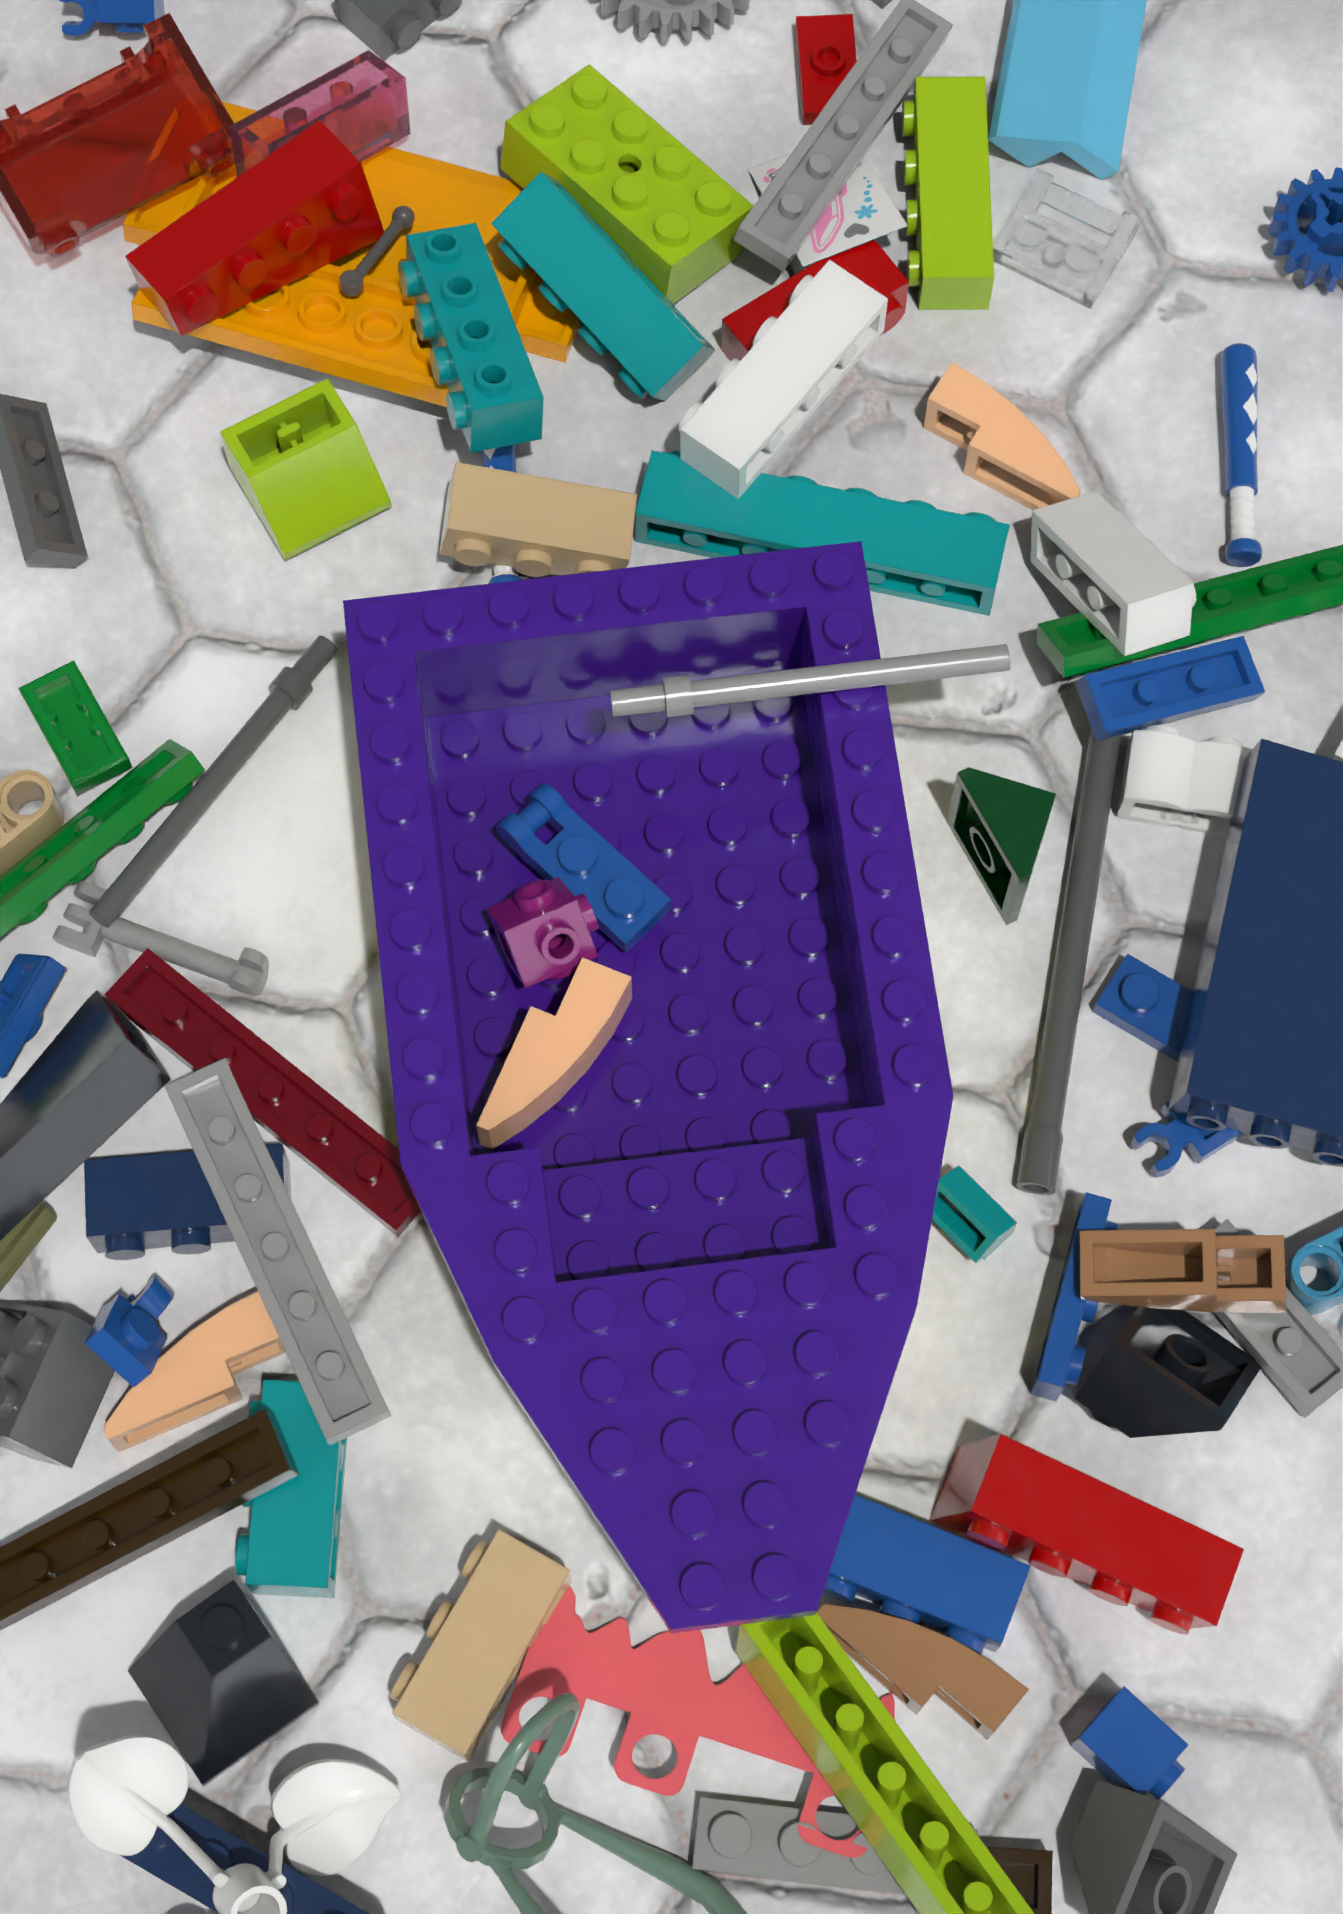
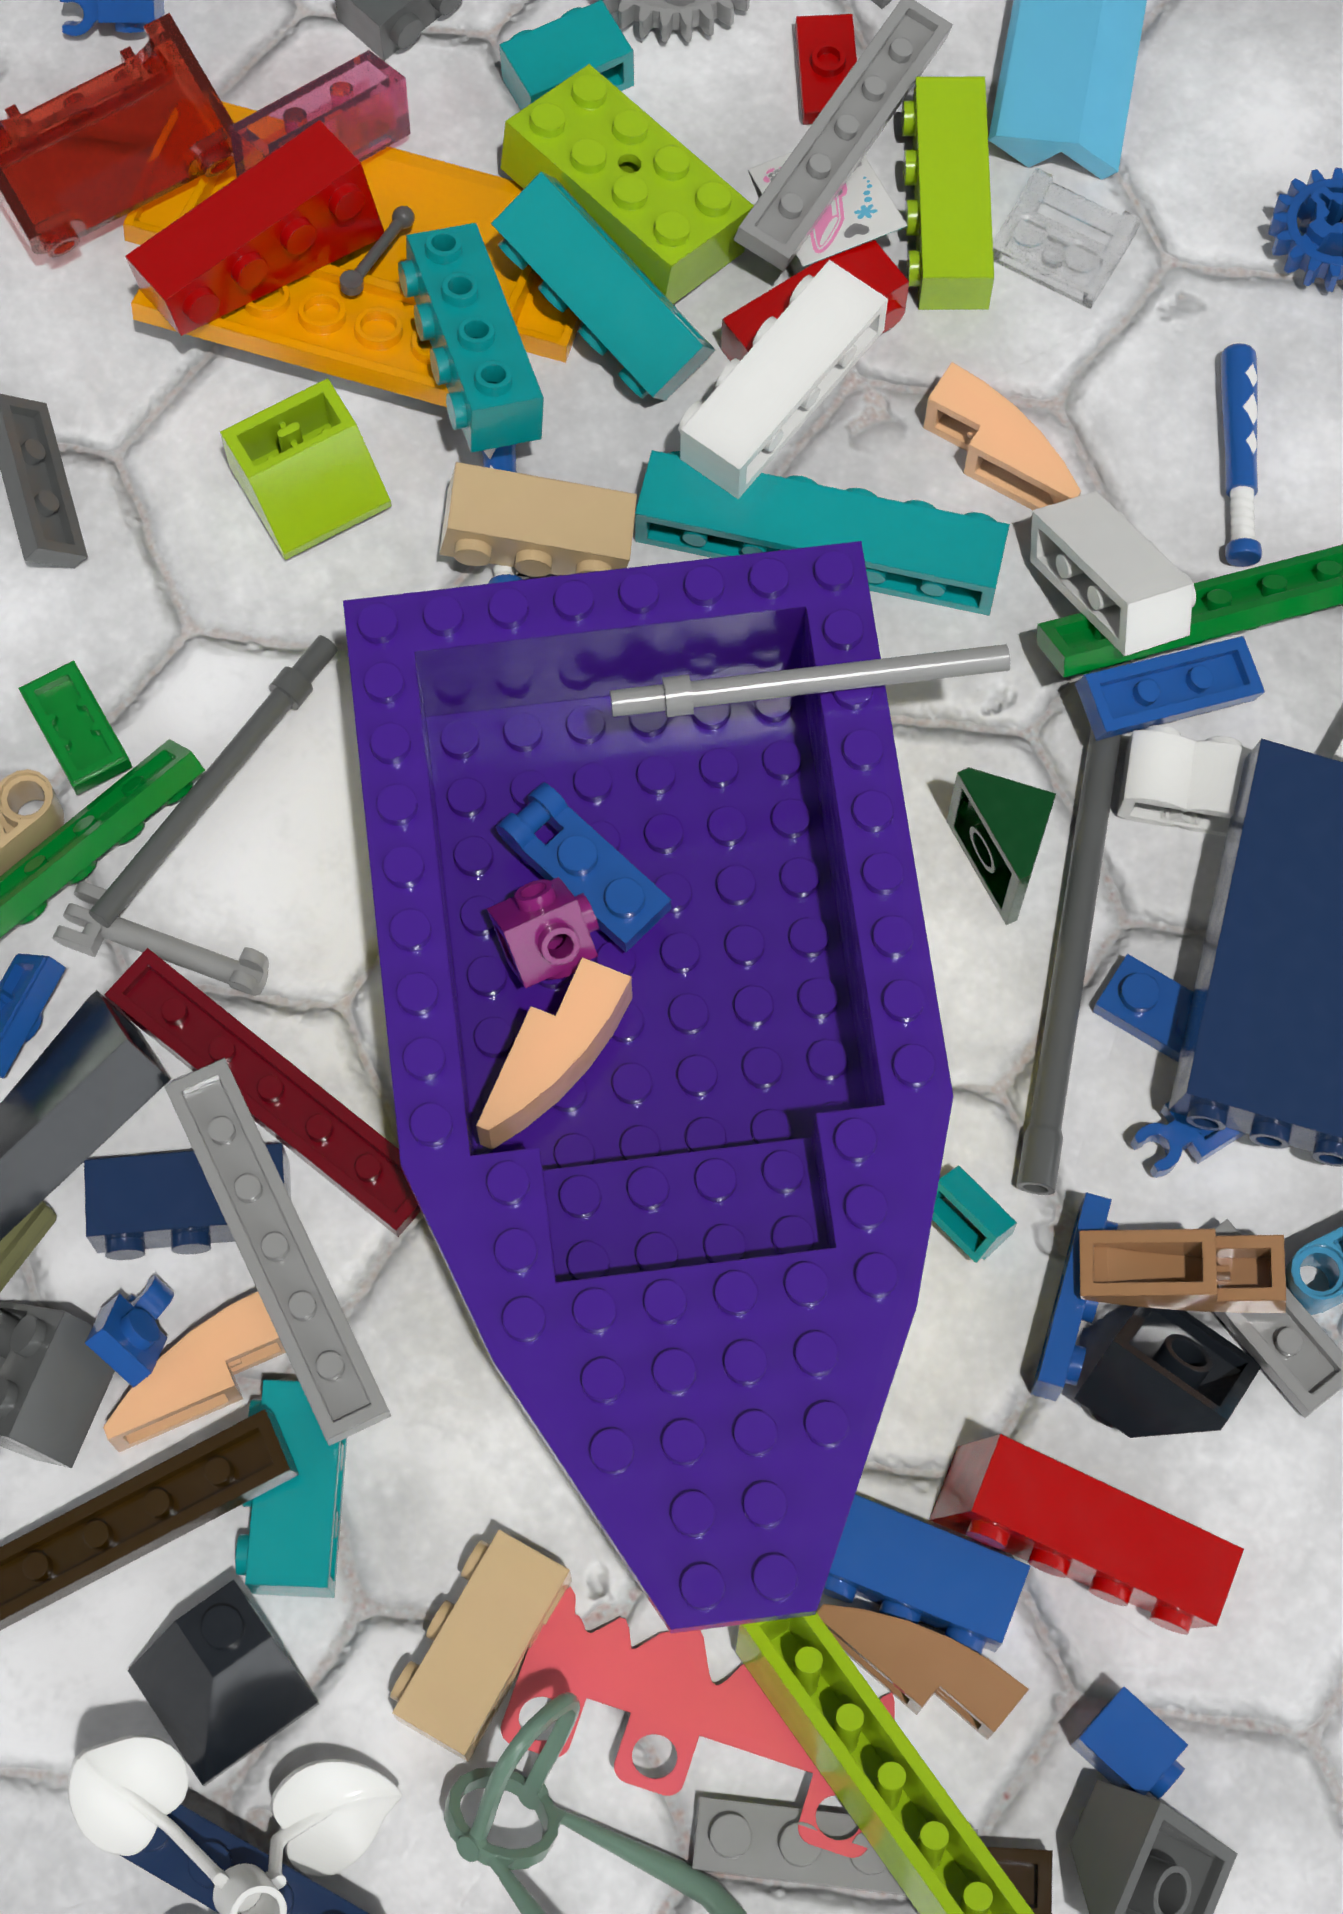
(550, 54): none -> teal brick

